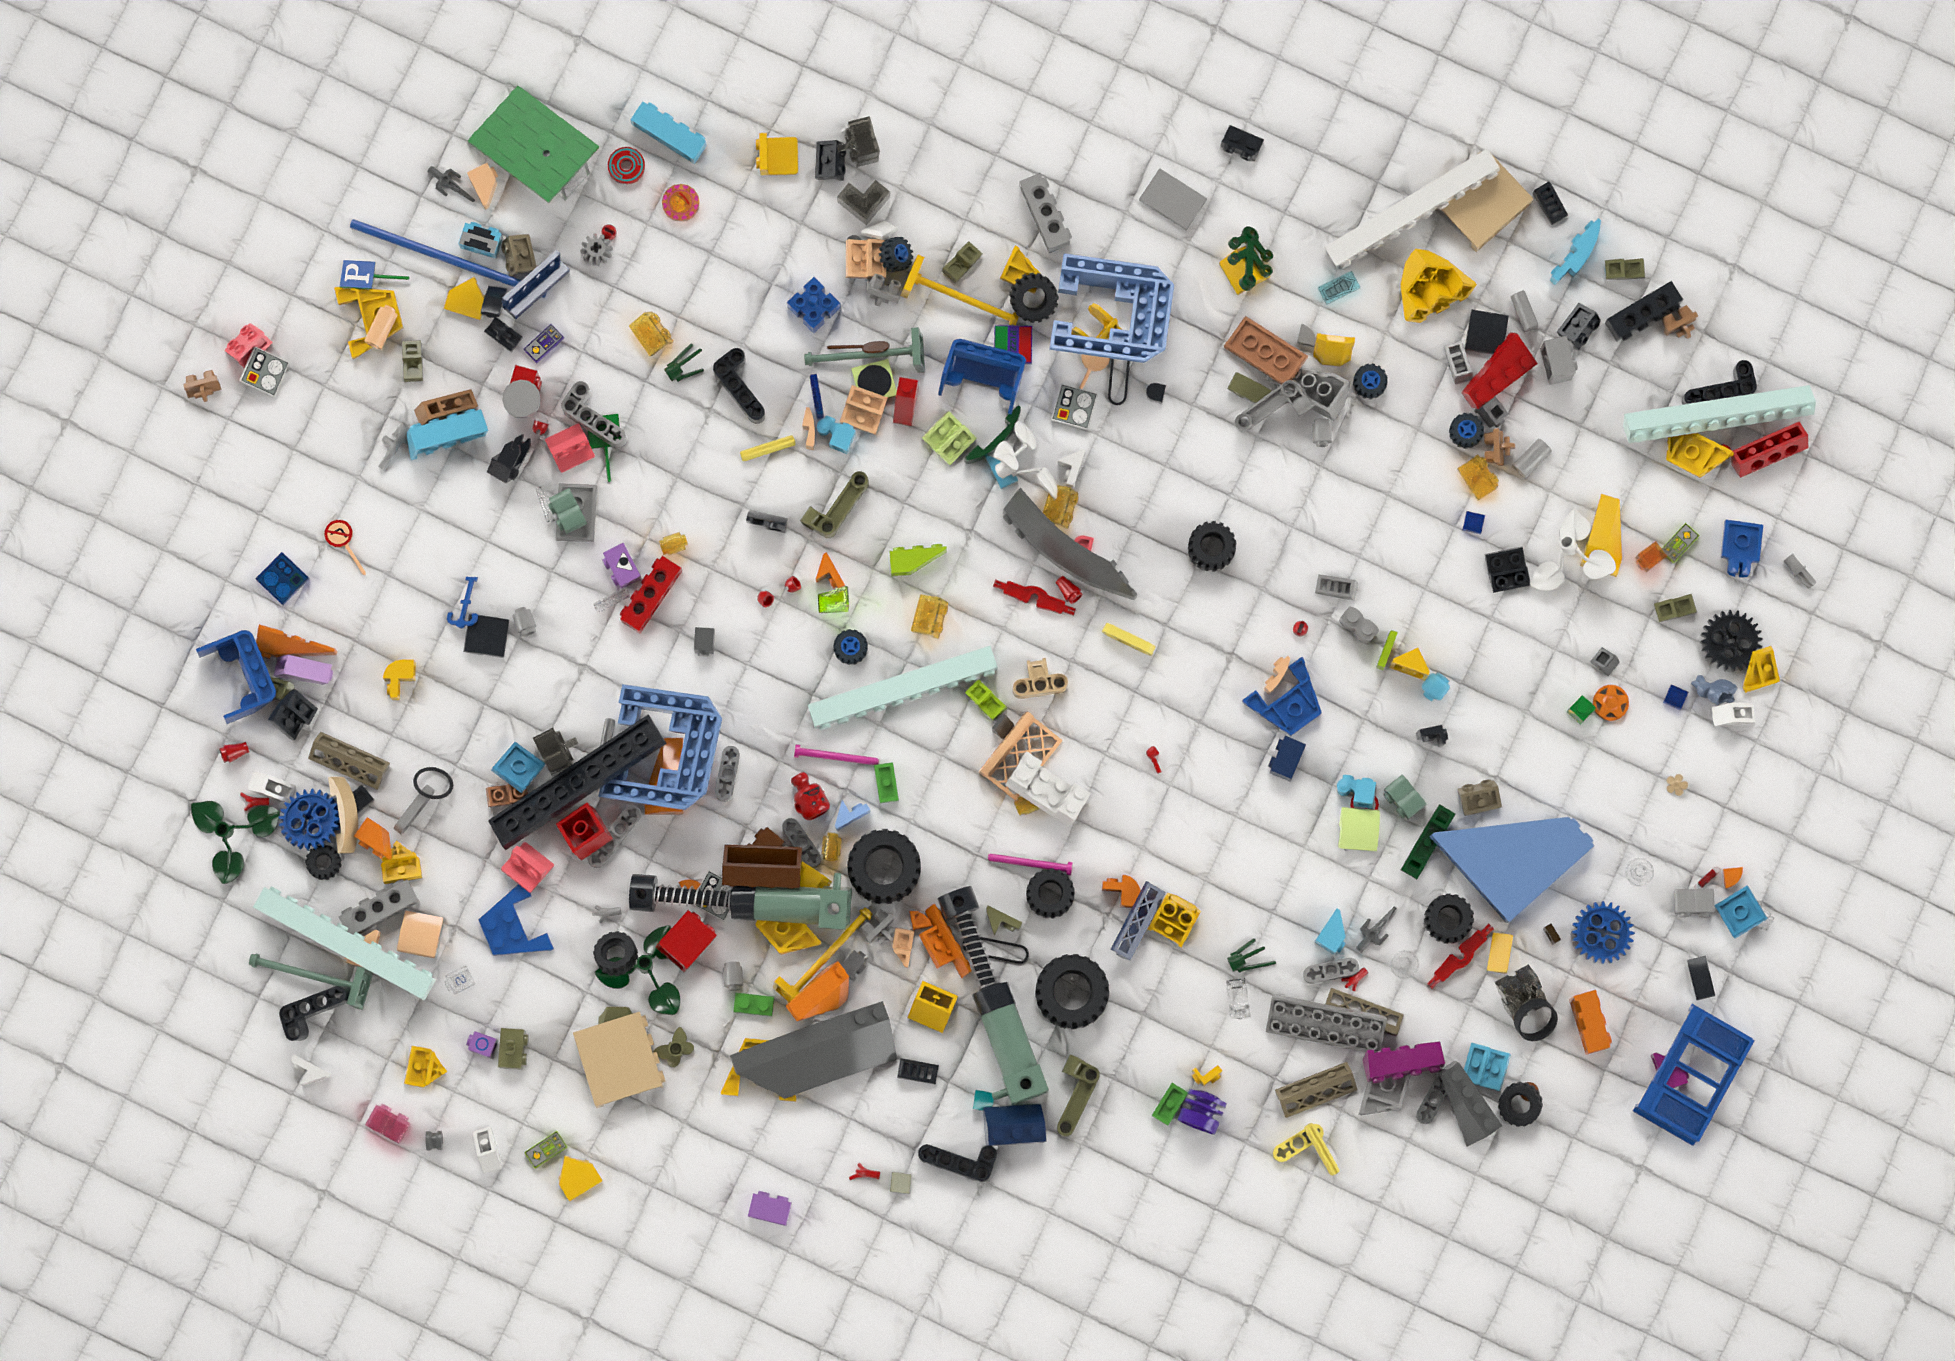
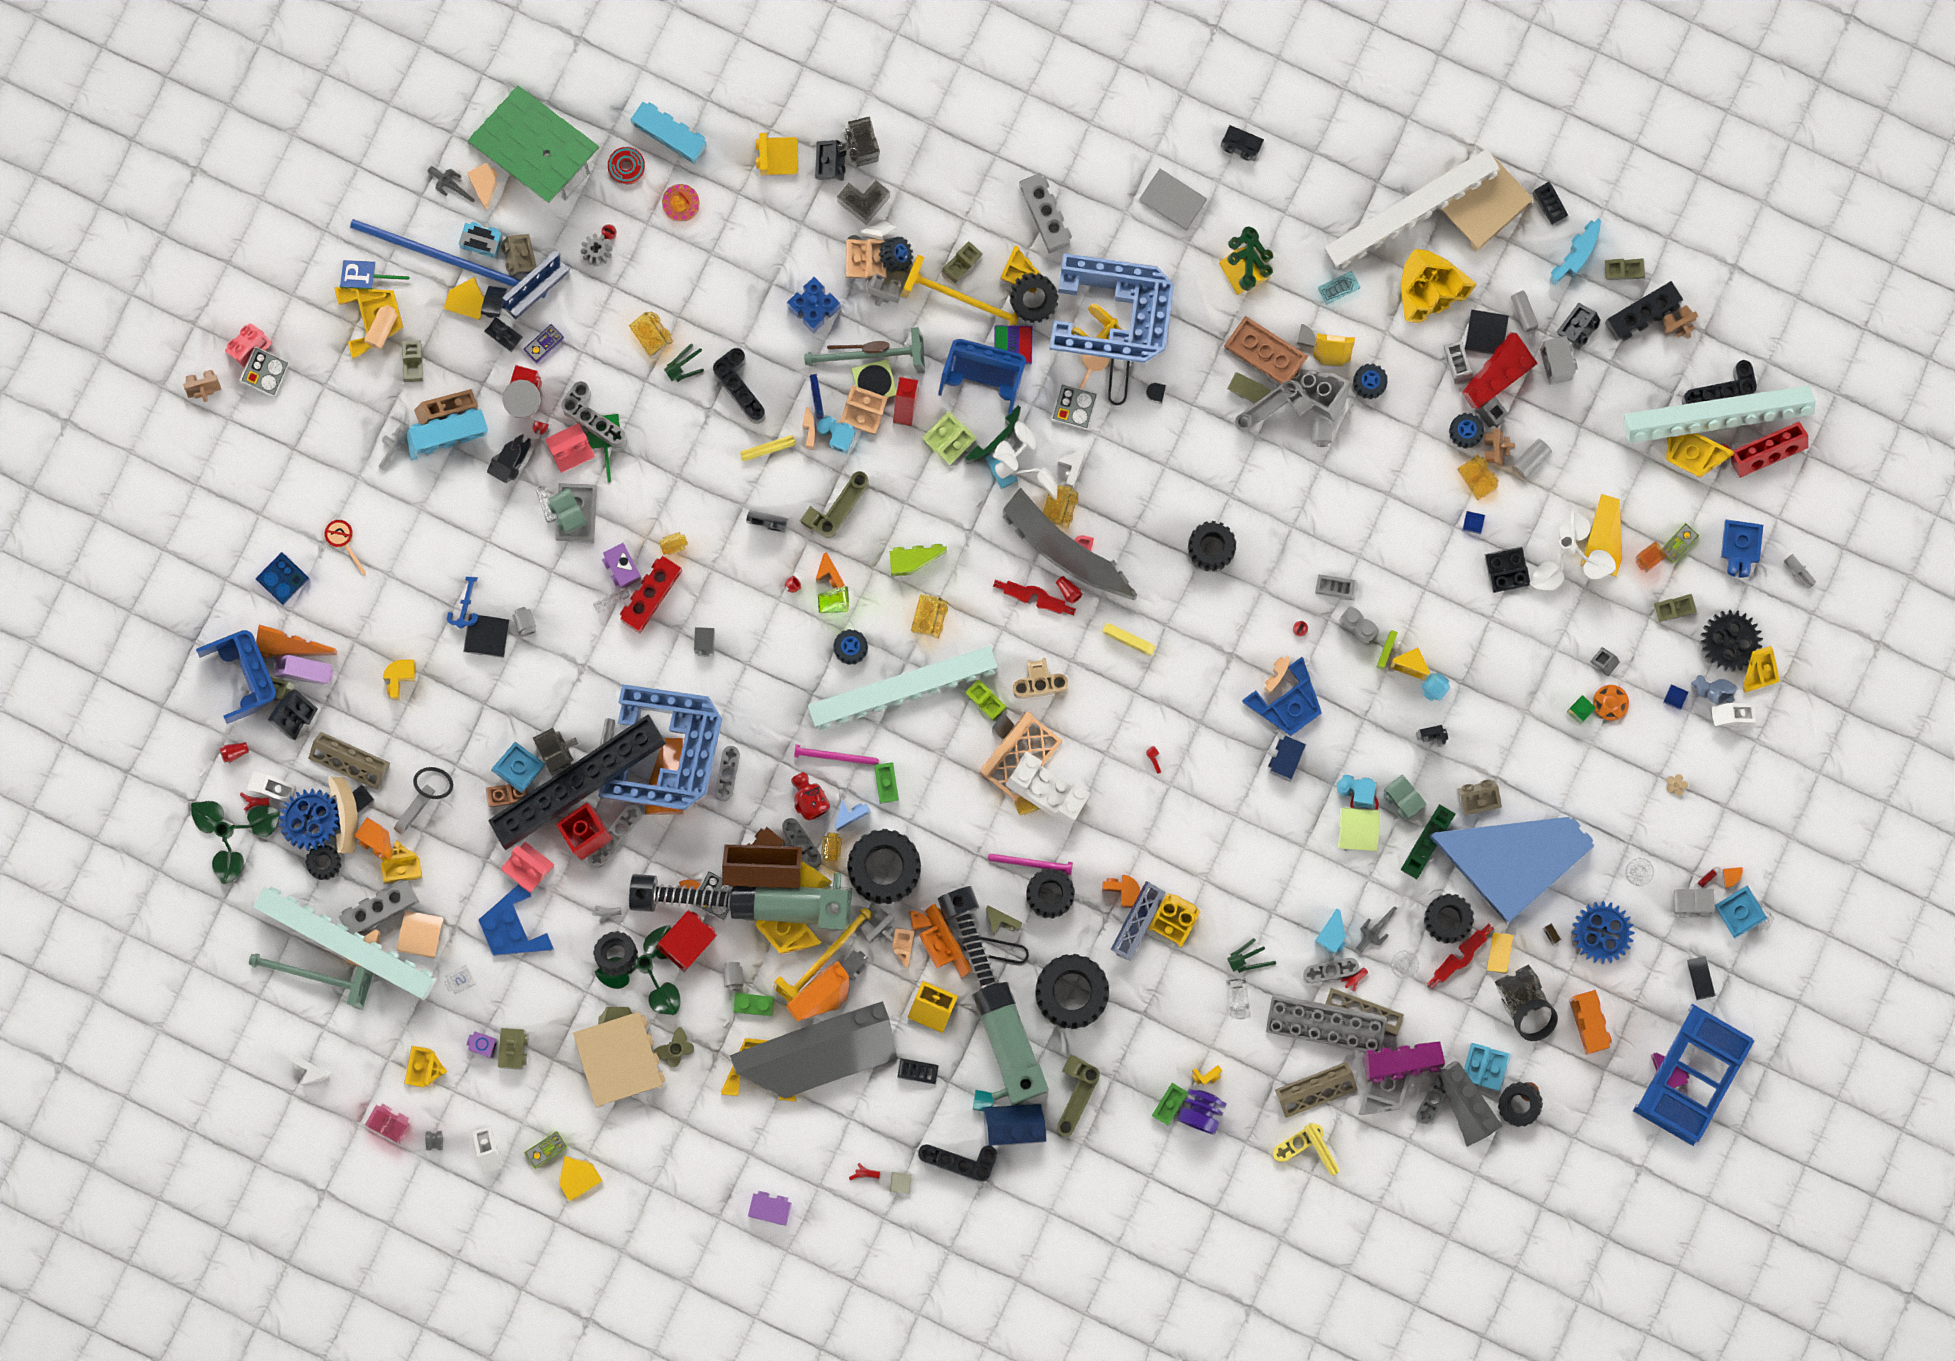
(316, 1004): black beam -> none
(765, 598): red hinge -> none

